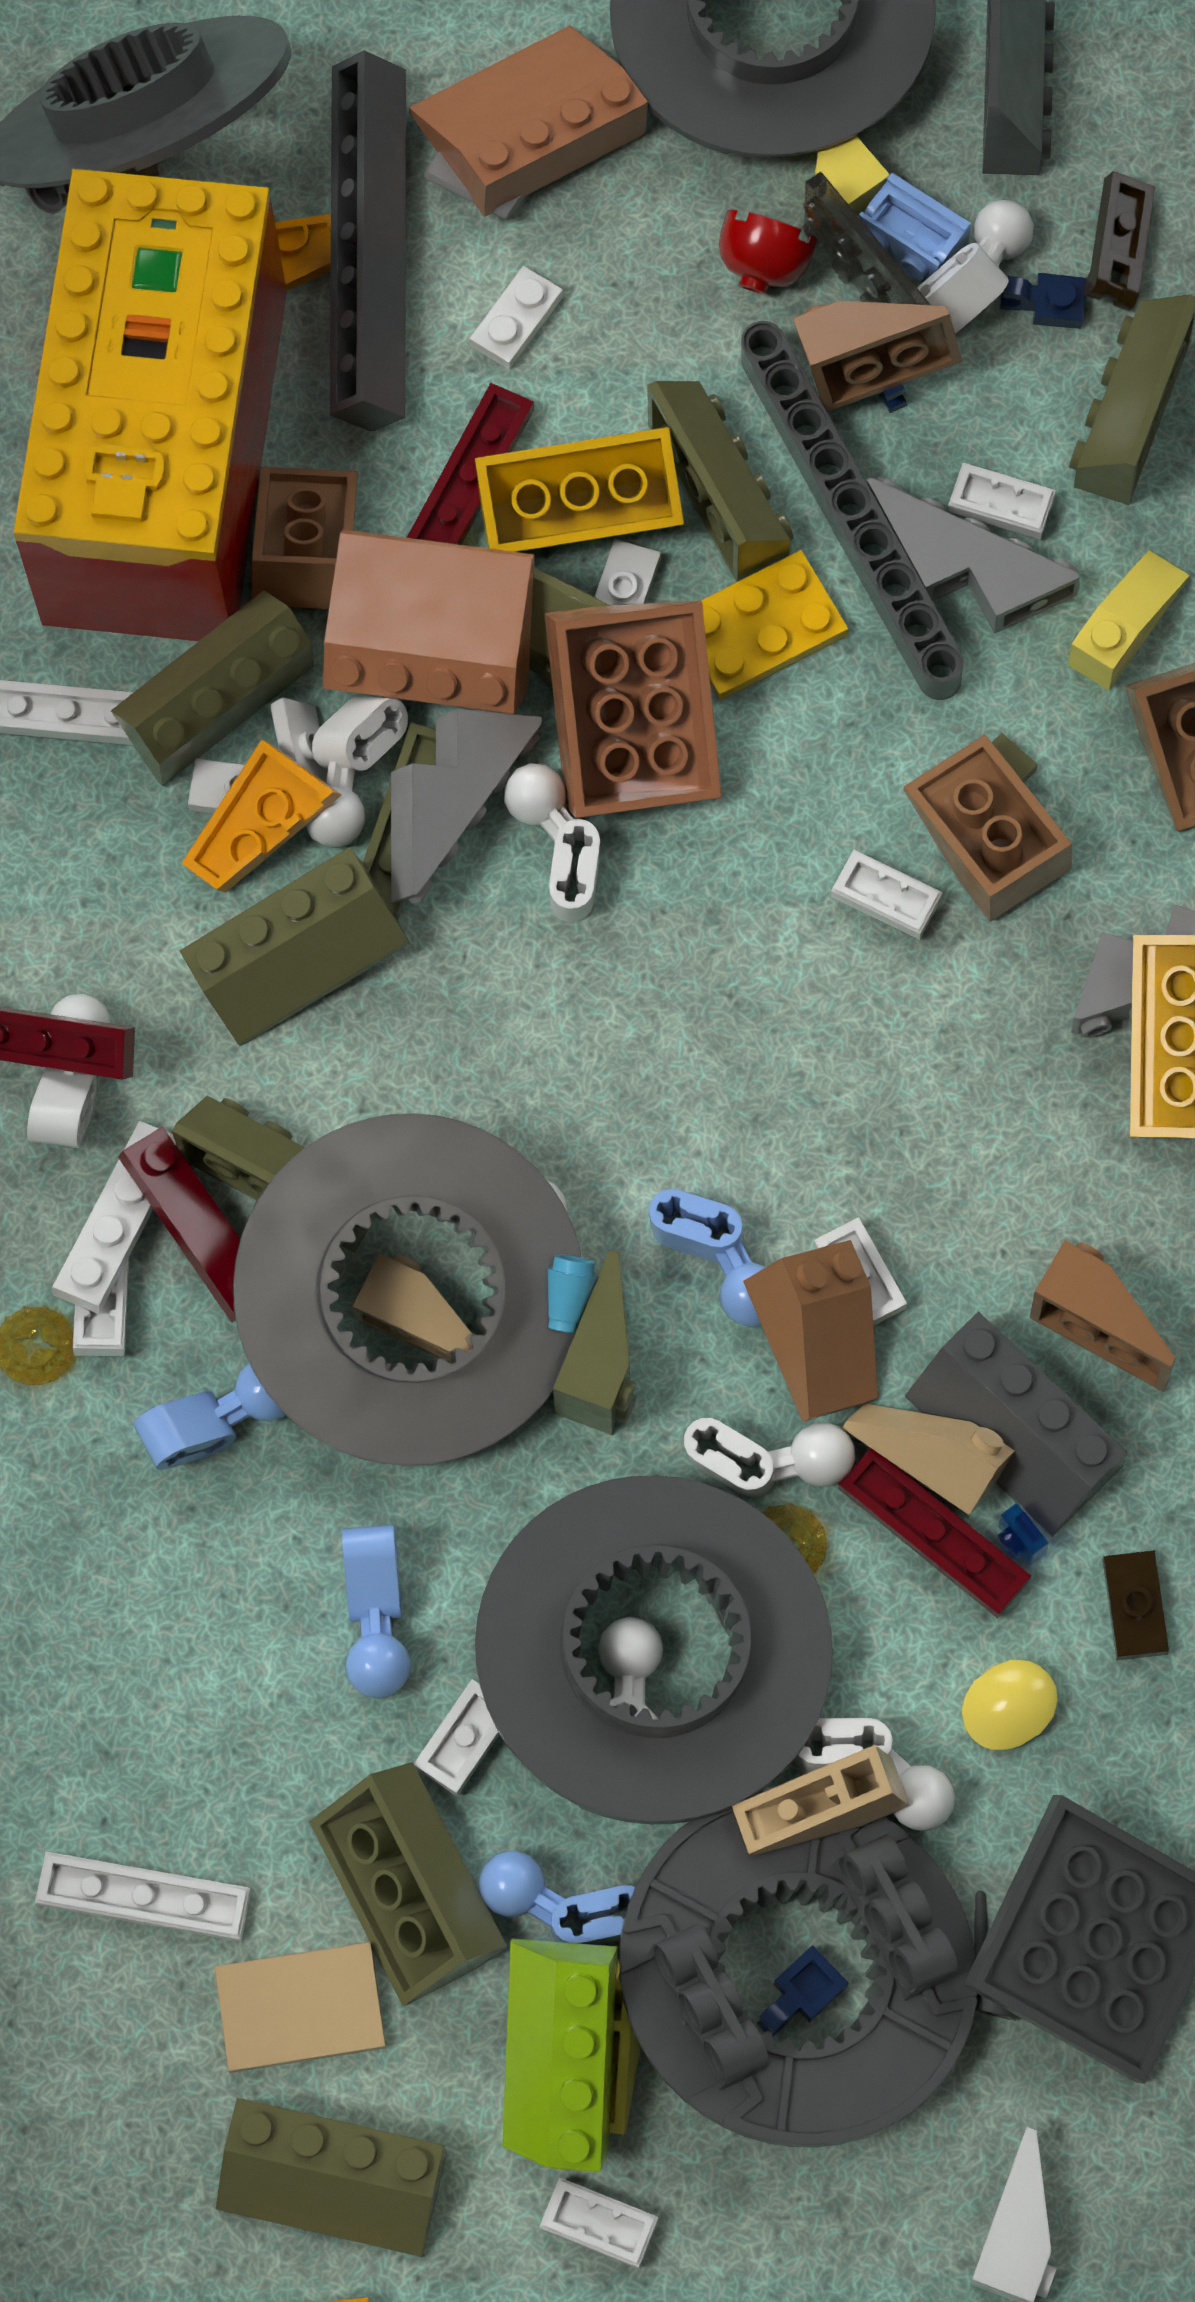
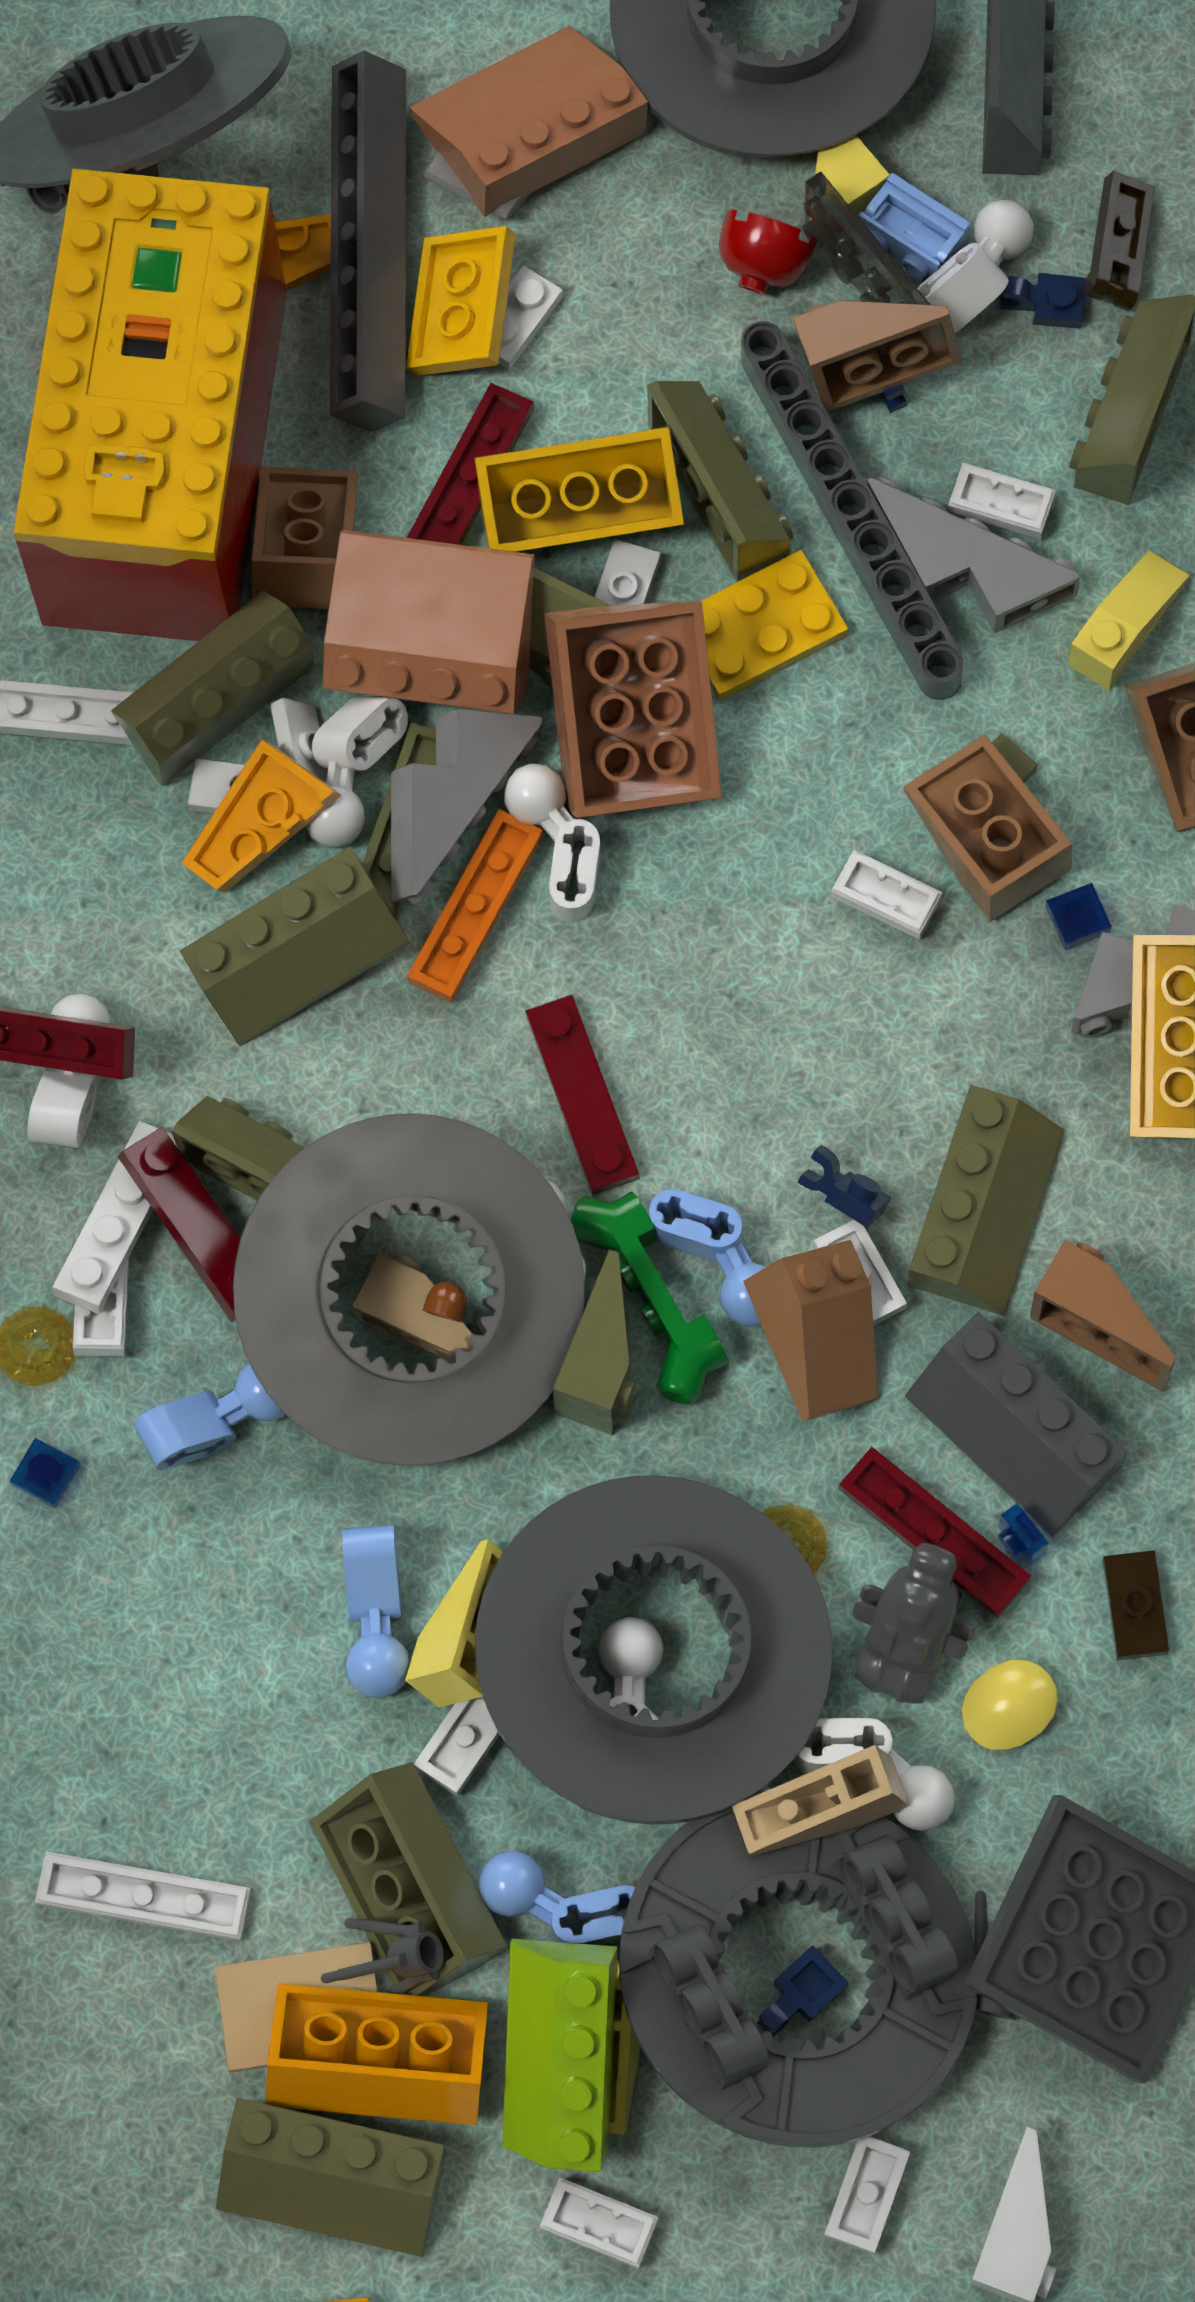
(45, 1473): none -> clear blue plate
(376, 2054): none -> light orange slope
(413, 1955): none -> dark grey plant
(444, 1653): none -> light yellow slope
(446, 1301): none -> dark orange hinge
(461, 301): none -> yellow plate
(475, 906): none -> orange plate
(569, 1290): medium azure cone -> none
(582, 1095): none -> dark red plate
(694, 1345): none -> green plate
(819, 1456): white beam -> none
(849, 1193): none -> dark blue plate
(867, 2194): none -> white plate
(911, 1626): none -> dark grey piece
(940, 1452): tan slope -> none
(985, 1201): none -> olive slope
(1078, 916): none -> clear blue plate

